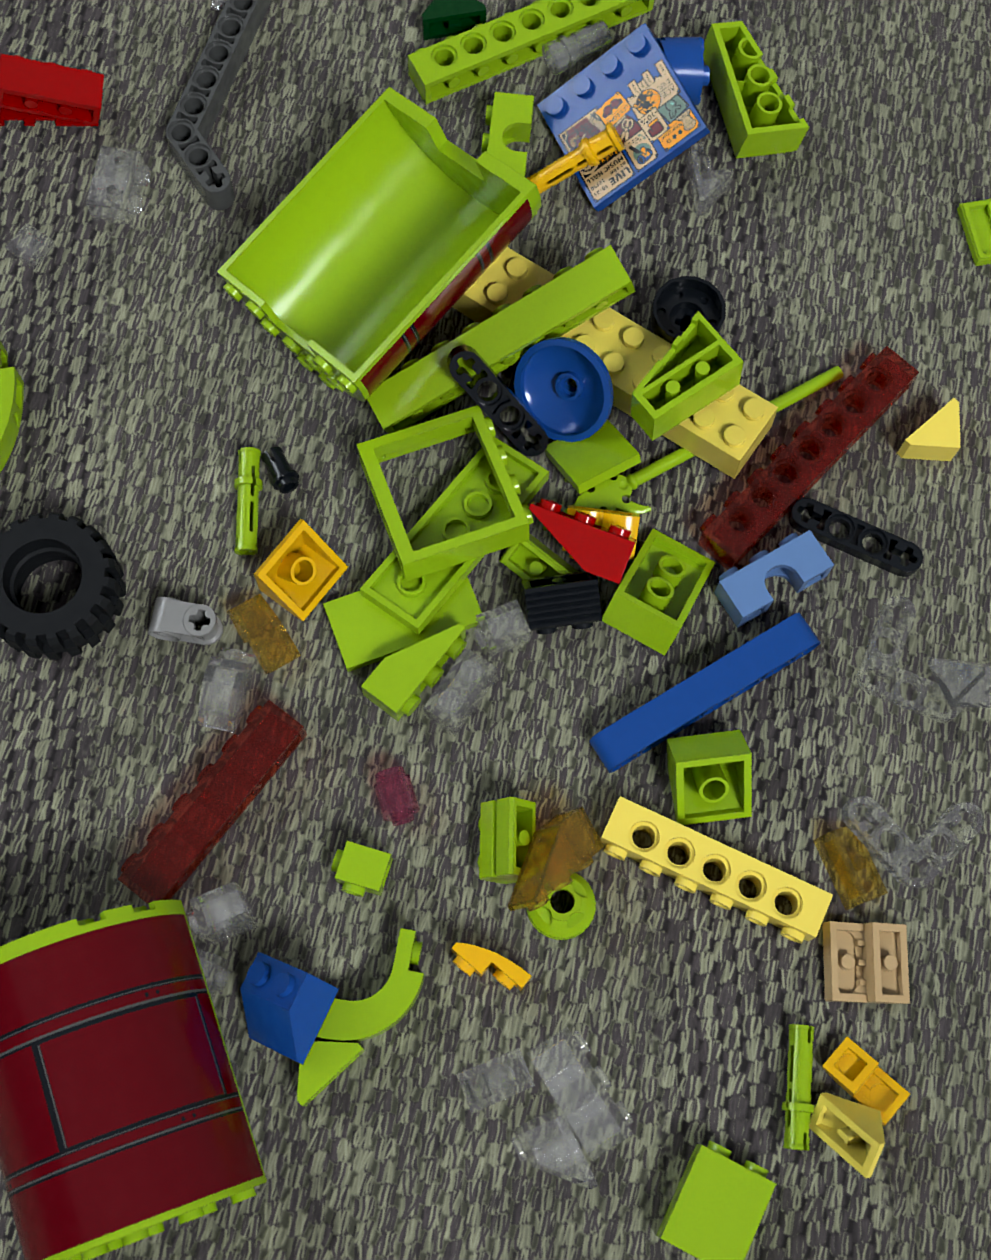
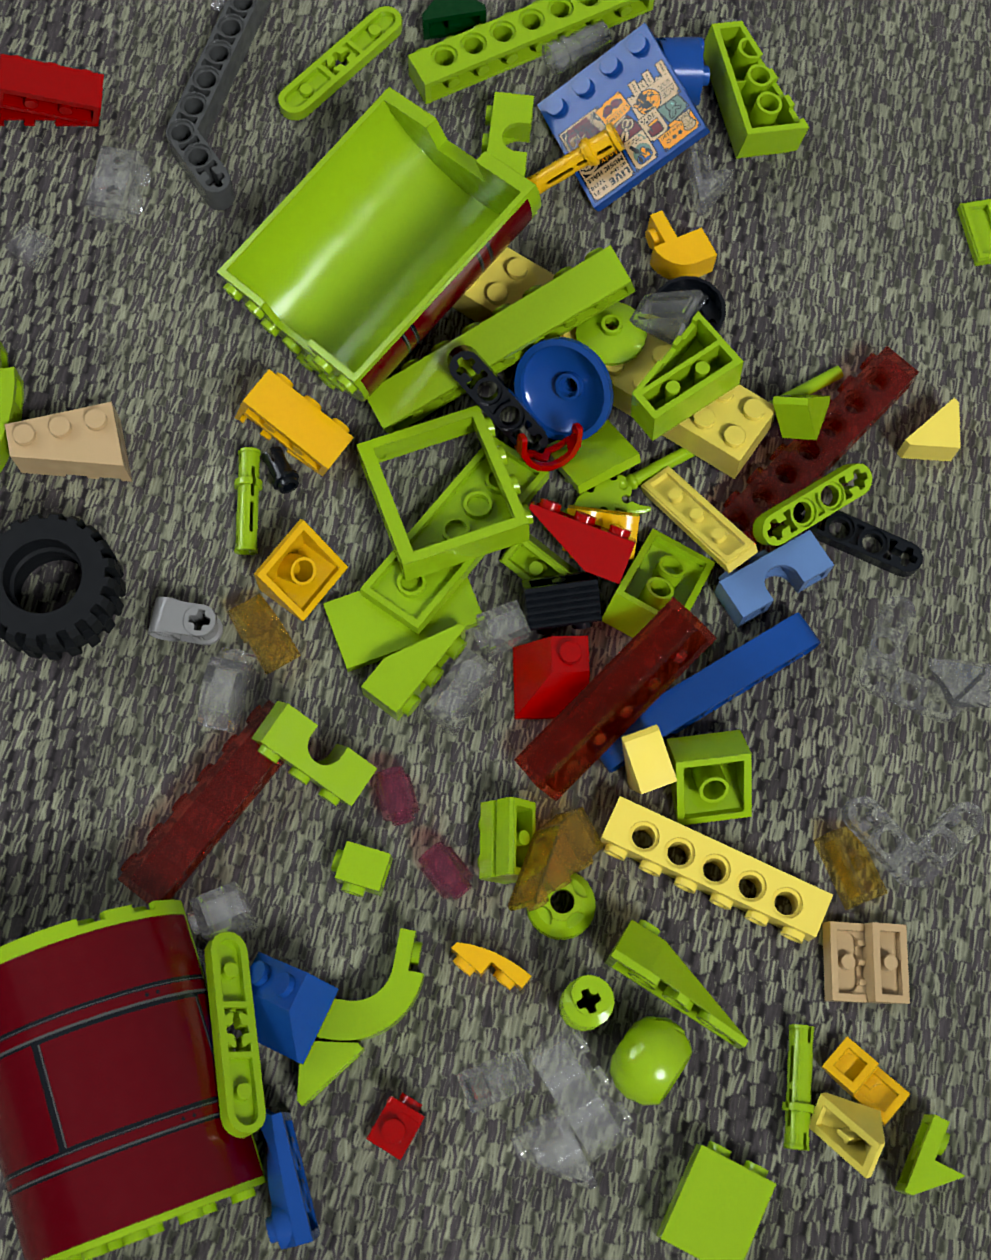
(71, 443): none -> tan wedge
(232, 1003): none -> lime piece
(286, 737): none -> lime arch
(292, 1209): none -> blue slope
(295, 422): none -> yellow wedge
(356, 47): none -> lime piece
(397, 1125): none -> red bracket
(446, 871): none -> clear pink brick
(549, 675): none -> red slope
(573, 444): none -> red helmet
(592, 988): none -> lime piece
(615, 345): none -> lime dish
(615, 699): none -> clear red brick
(647, 760): none -> light yellow slope
(650, 1060): none -> lime piece
(658, 969): none -> lime wedge
(667, 313): none -> clear slope
(681, 255): none -> yellow brick
(699, 519): none -> light yellow tile
(800, 415): none -> lime slope
(814, 507): none -> lime beam
(921, 1169): none -> lime slope

